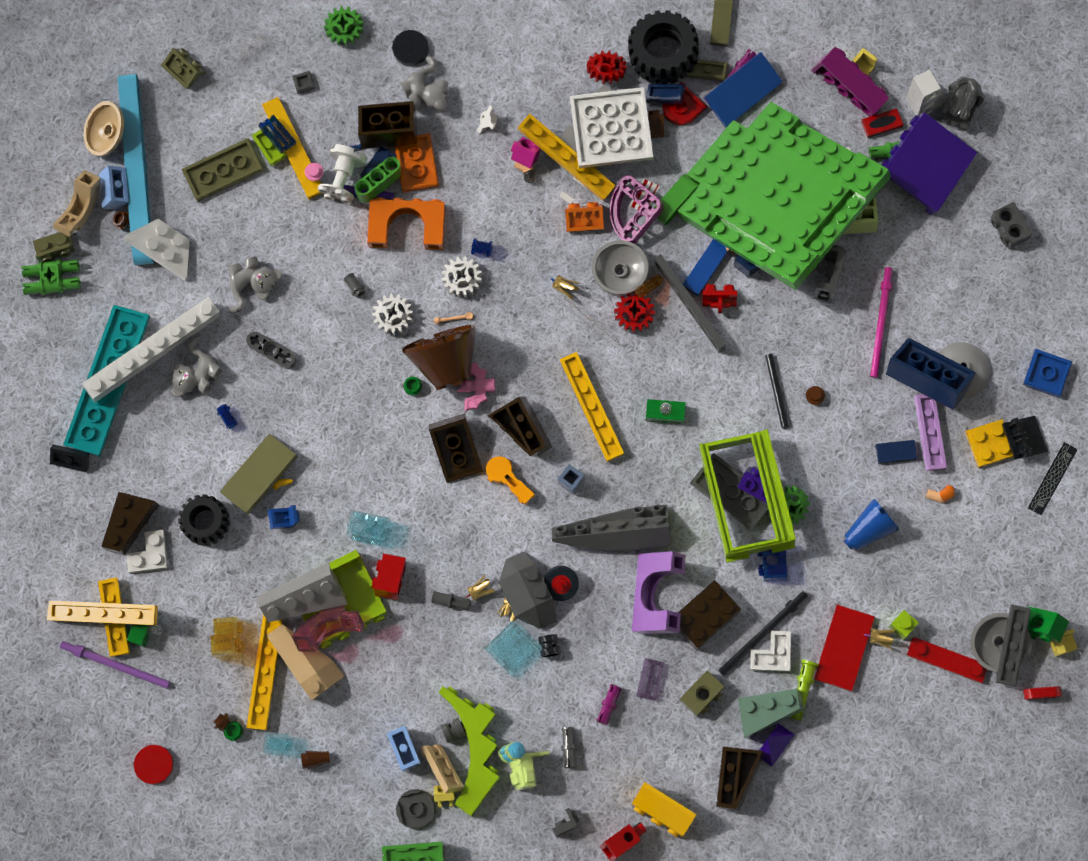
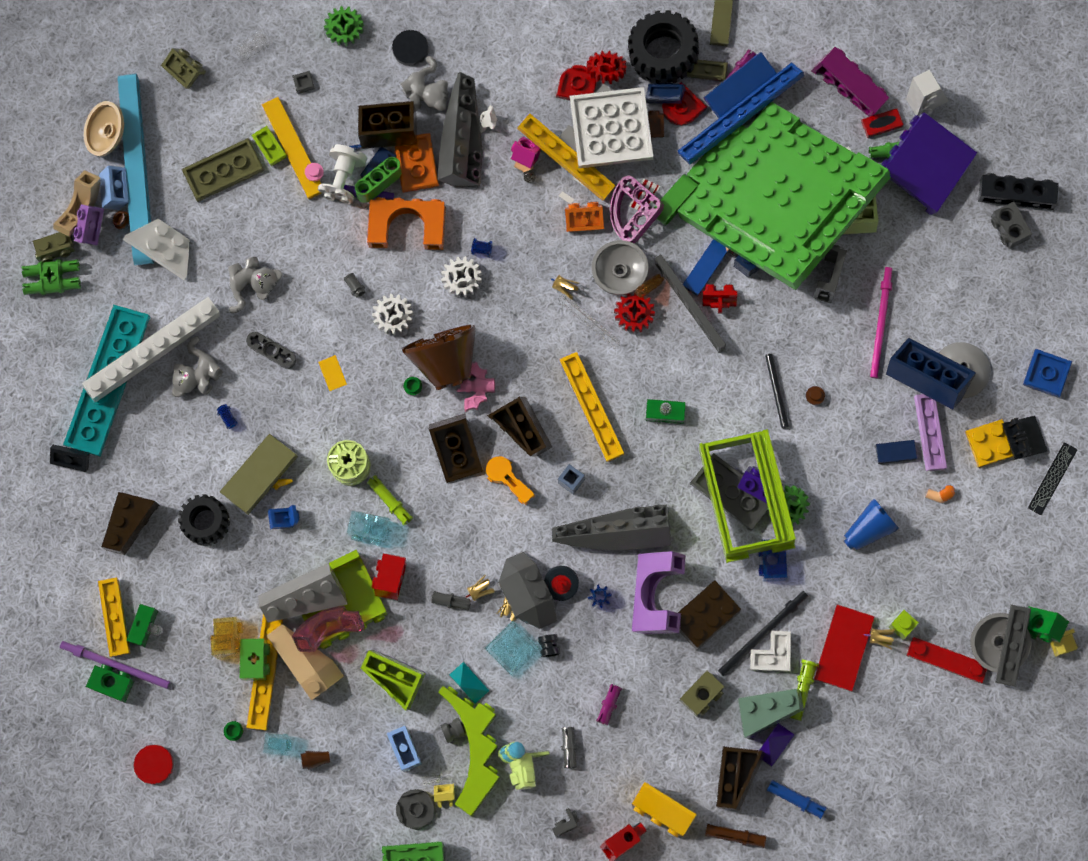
(88, 224): none -> medium lavender bracket
(99, 678): none -> green brick
(102, 613): yellow plate -> none
(153, 558): white plate -> none
(221, 721): reddish brown plate -> none
(248, 649): none -> bright green brick
(268, 122): tile -> none
(332, 373): none -> yellow sticker
(354, 471): none -> yellowish green wheel
(394, 677): none -> lime wedge
(395, 506): none -> lime pin
(442, 768): tan plate -> none
(461, 137): none -> dark grey wedge
(469, 316): light nougat hinge -> none
(469, 682): none -> teal slope
(575, 82): none -> red tile
(598, 591): none -> clear blue gear
(646, 695): clear purple tile -> none
(739, 836): none -> reddish brown pin
(740, 113): none -> blue tile
(796, 799): none -> blue pin
(865, 61): light yellow panel -> none
(962, 102): dark grey piece -> none
(989, 194): none -> black brick
(1042, 693): red beam -> none

